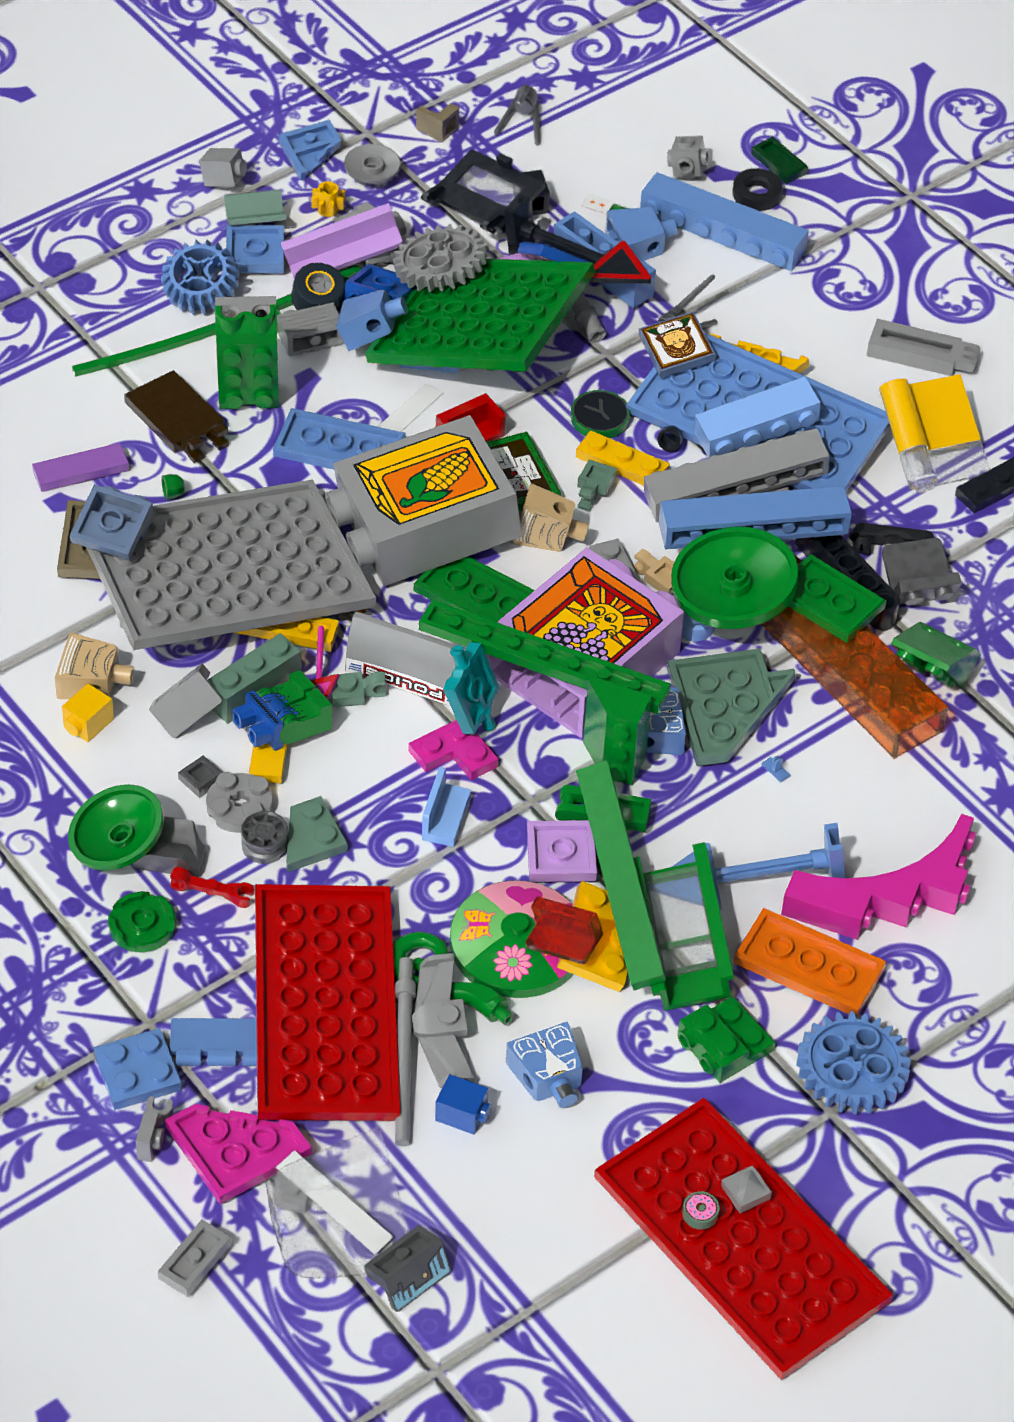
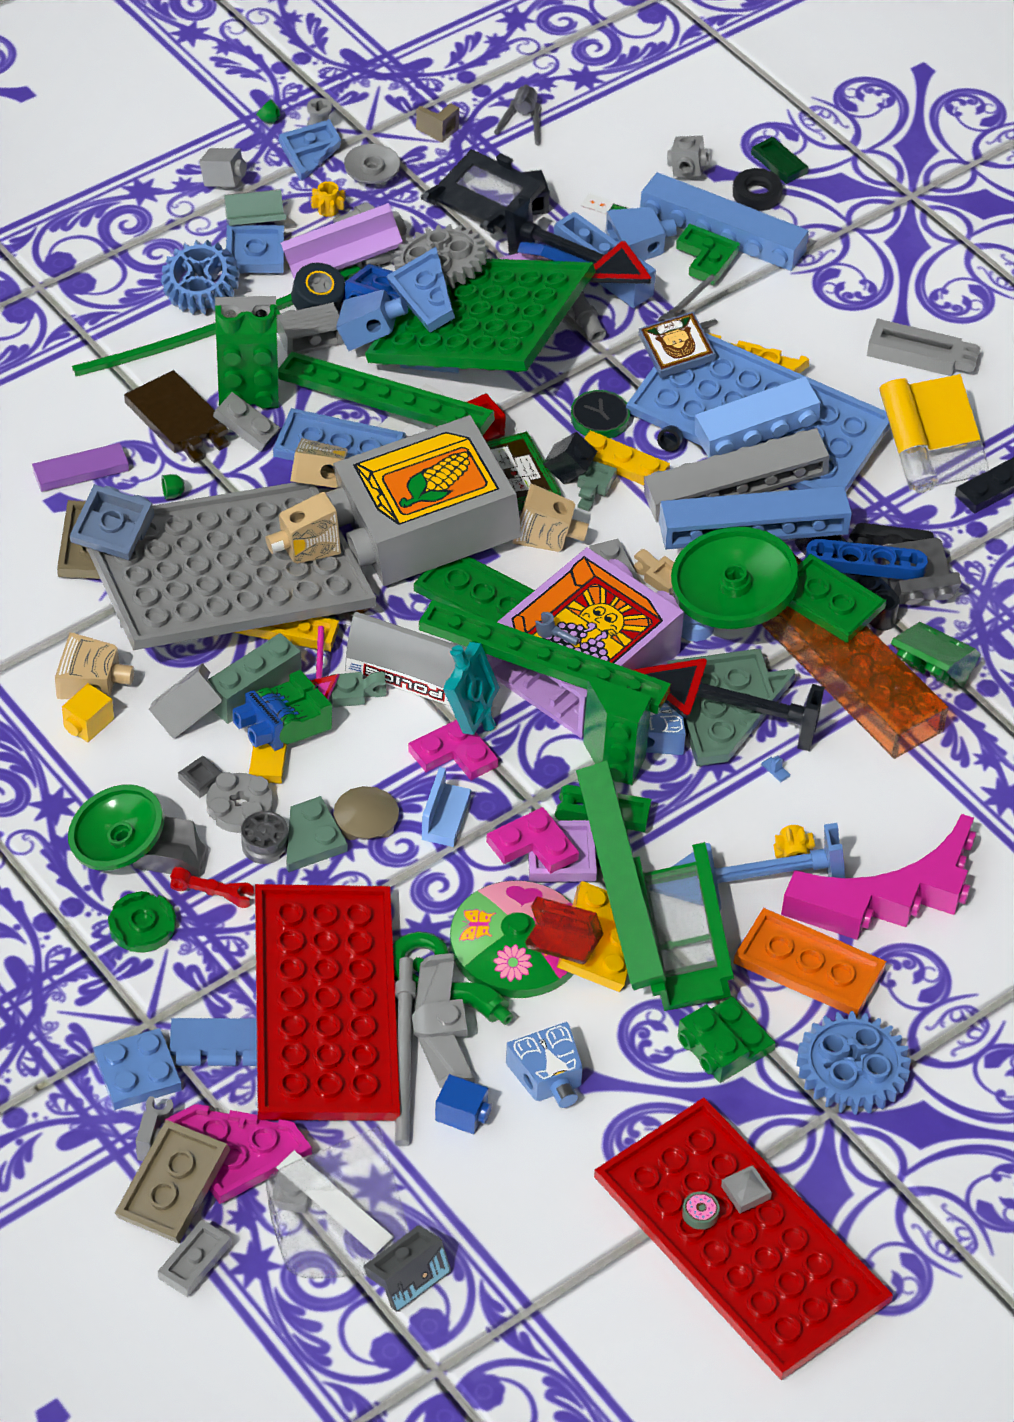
(172, 1181): none -> dark tan plate
(246, 421): none -> light grey plate
(269, 112): none -> green hinge
(307, 530): none -> tan torso
(312, 460): none -> tan torso
(319, 110): none -> light grey bush
(366, 813): none -> dark tan dish
(380, 392): none -> green plate
(424, 289): none -> medium blue wing
(533, 833): none -> dark pink plate
(549, 629): none -> sand blue hand
(570, 457): none -> black brick
(687, 685): none -> black piece
(711, 251): none -> green plate
(793, 842): none -> yellow gear
(866, 555): none -> blue beam

